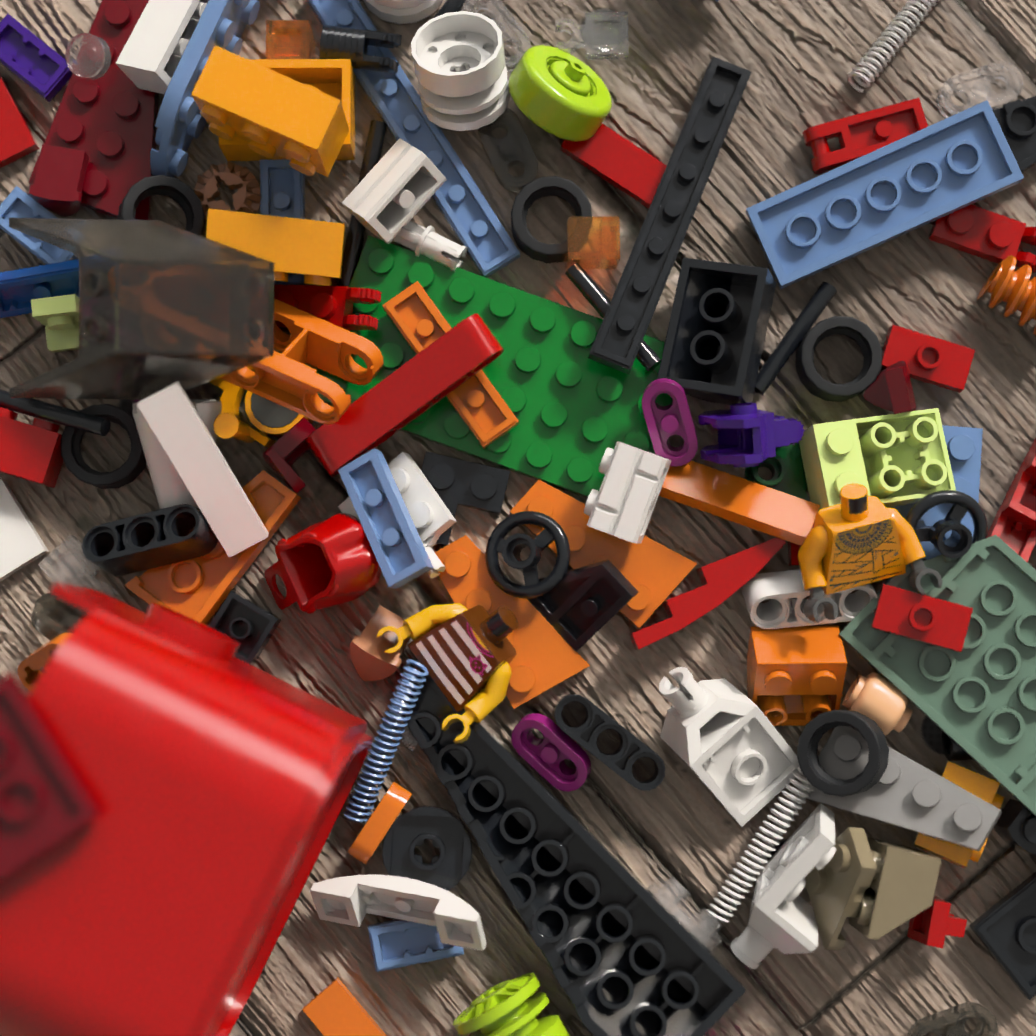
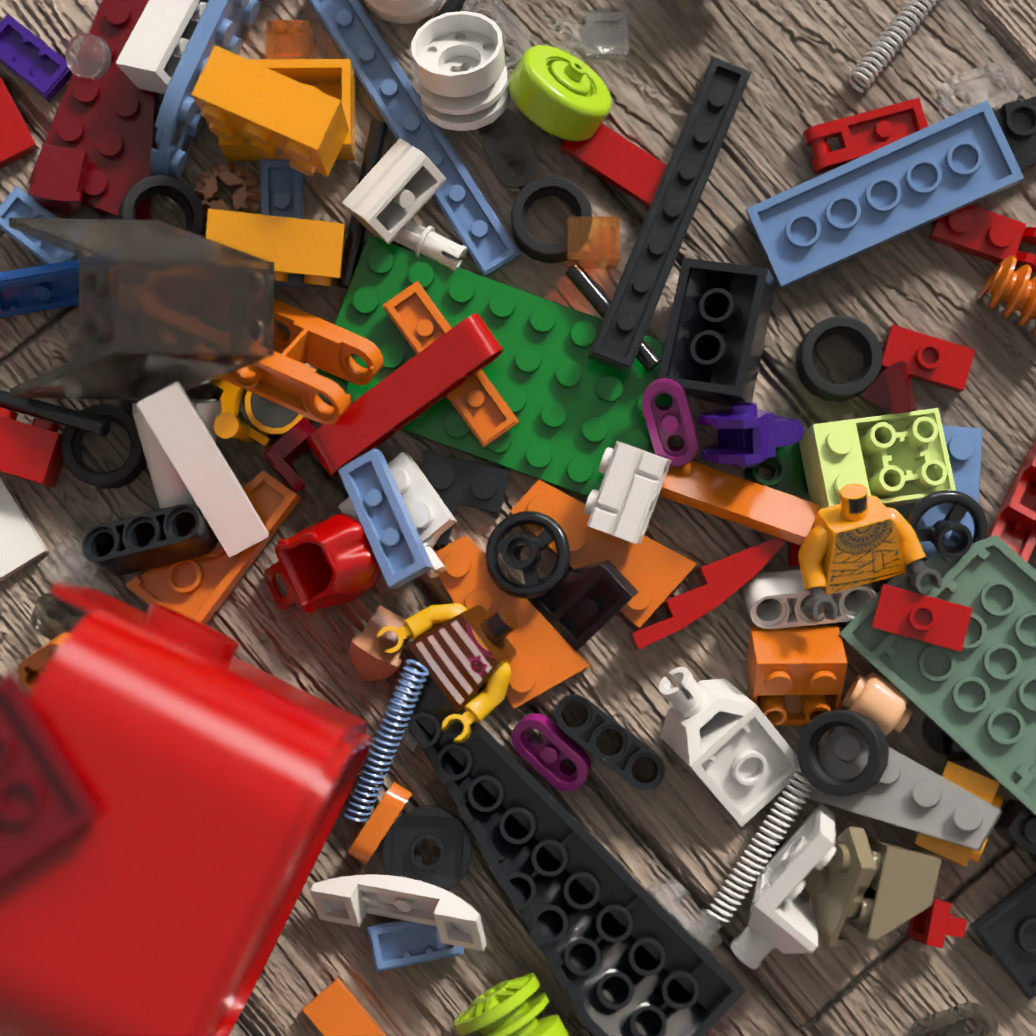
(60, 320): yellowish green bracket -> none
(245, 624): black piece -> none
(330, 304): red hinge -> none
(353, 44): black hinge -> none
(794, 336): black bar -> none

